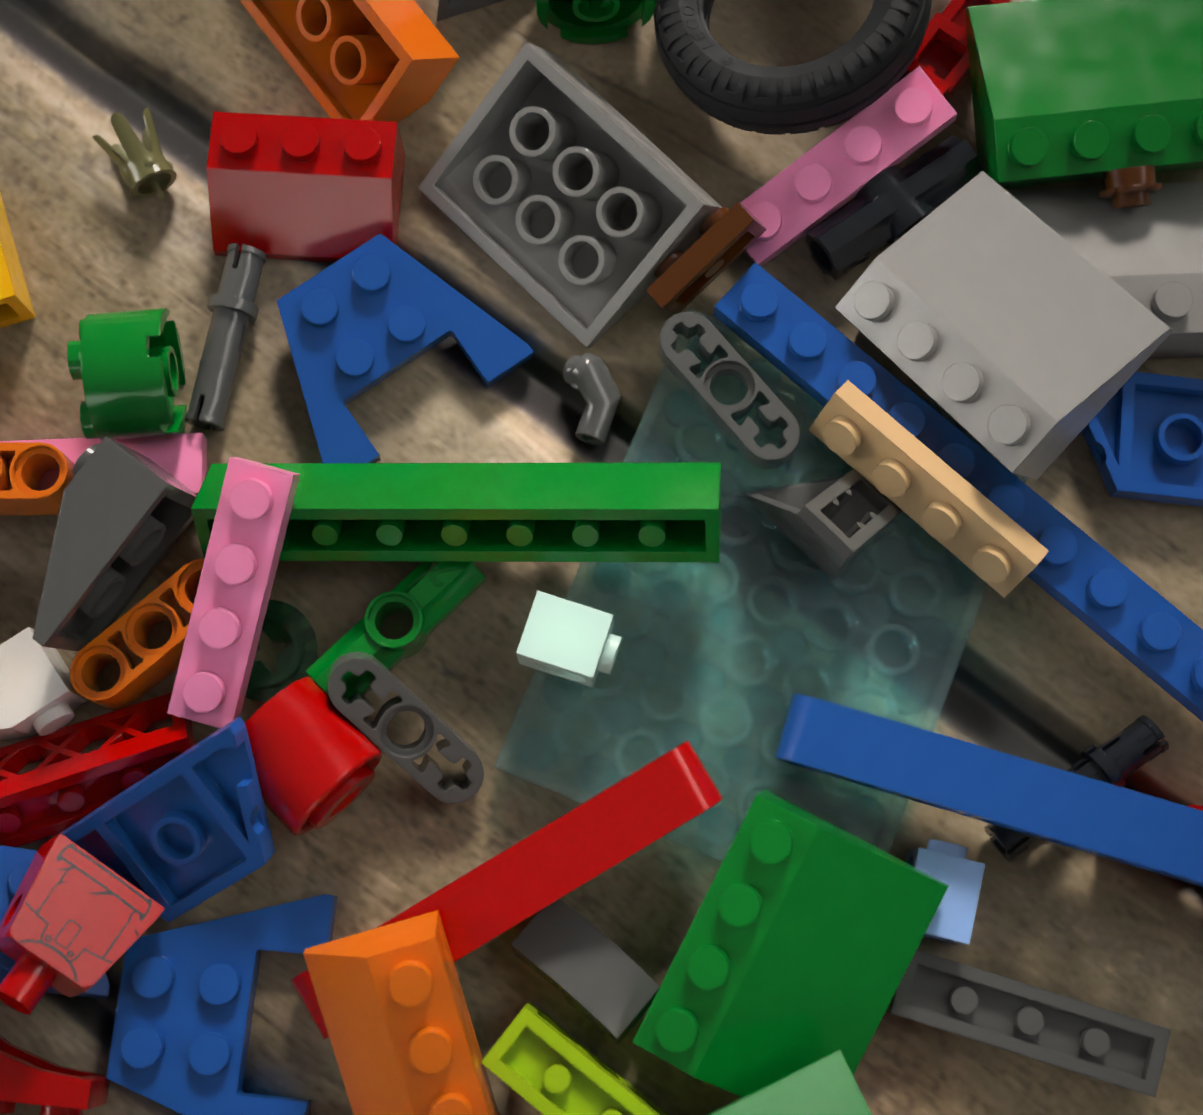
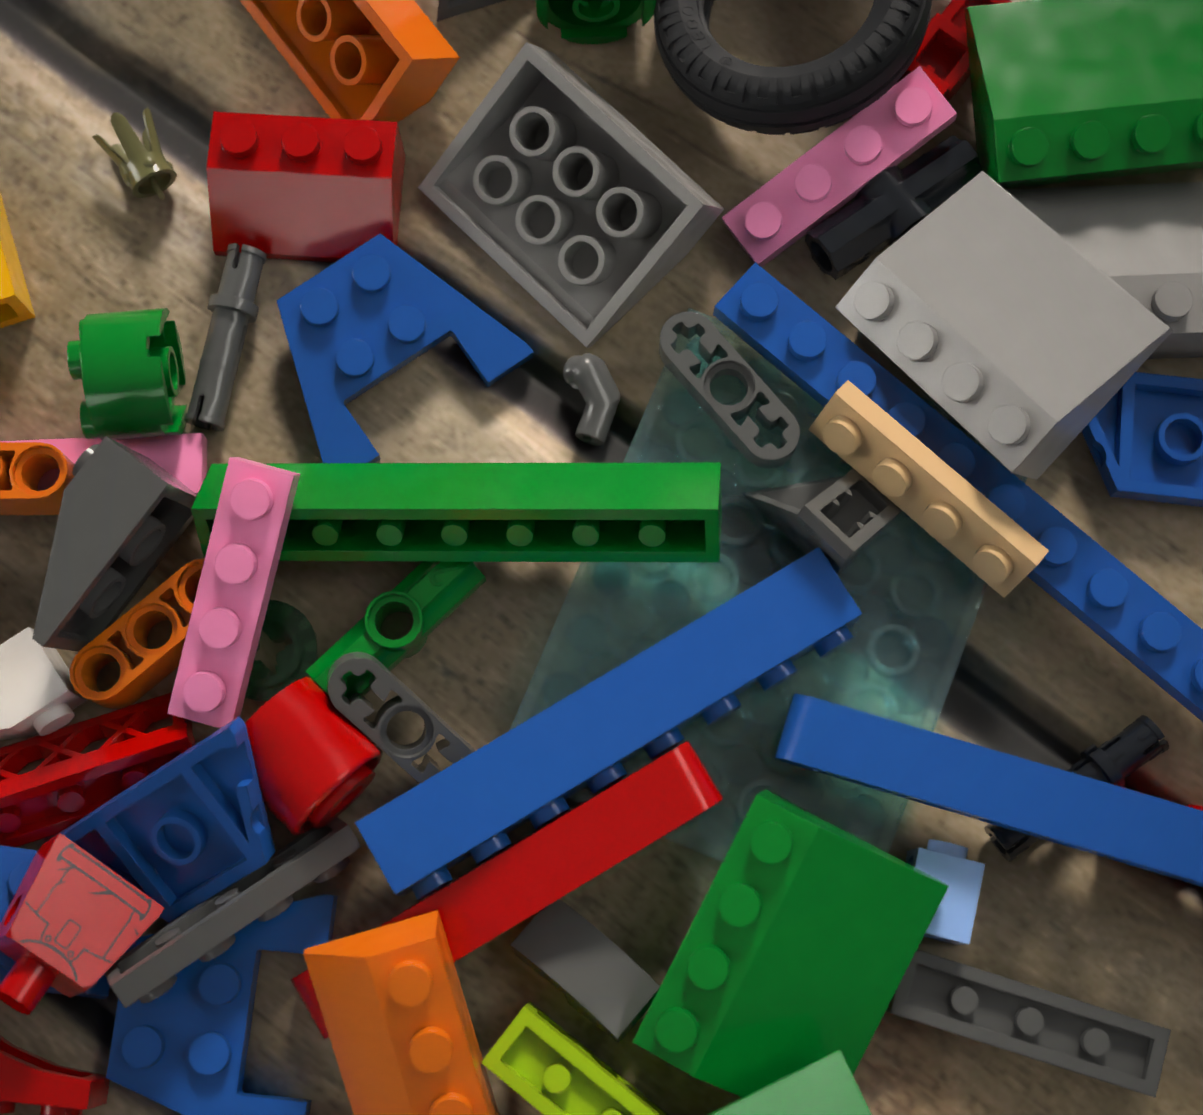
(210, 926): none -> dark grey plate
(568, 640): light aqua brick -> none
(609, 723): none -> blue brick
(722, 241): reddish brown plate -> none
(1130, 186): reddish brown plate -> none

